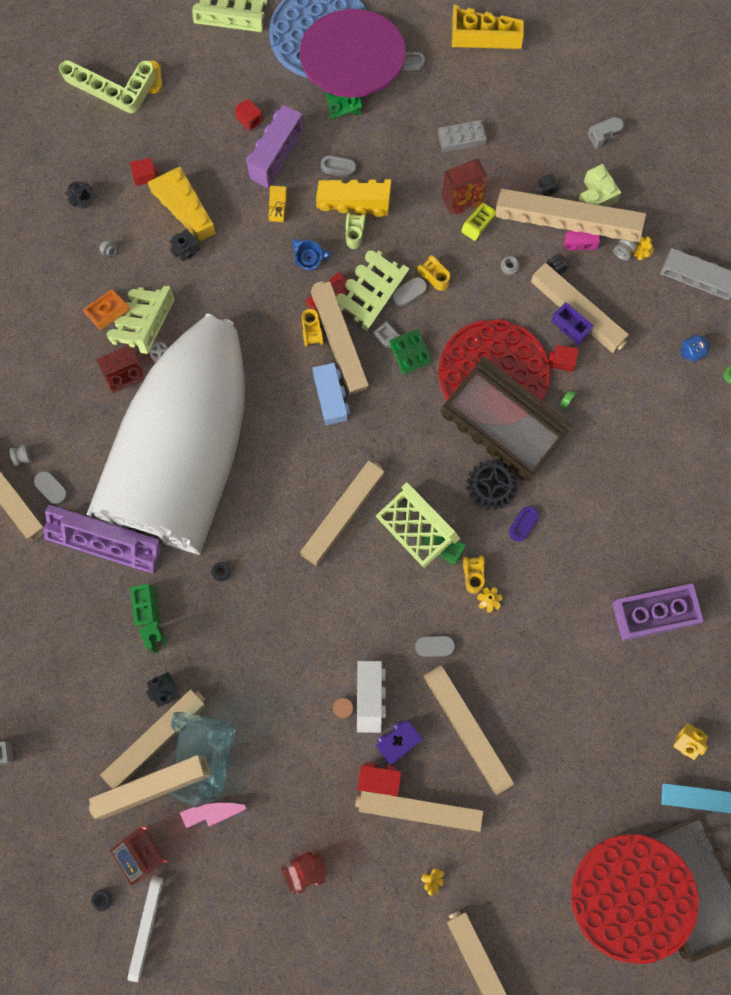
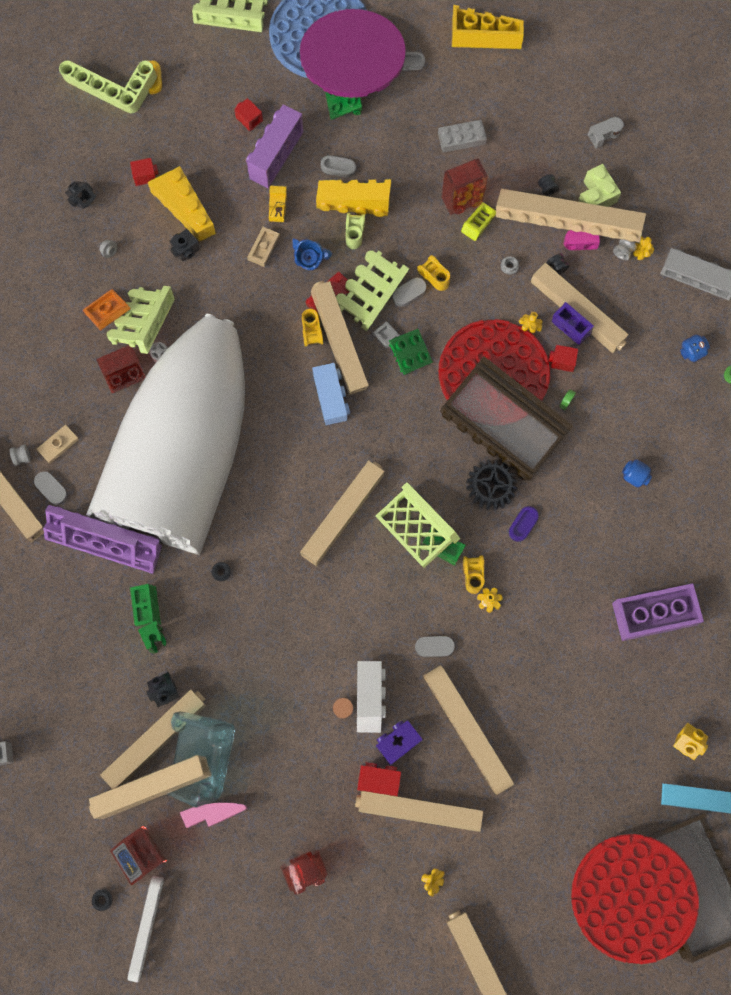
(57, 444): none -> tan plate
(263, 246): none -> tan plate
(531, 322): none -> yellow plant
(637, 473): none -> blue head

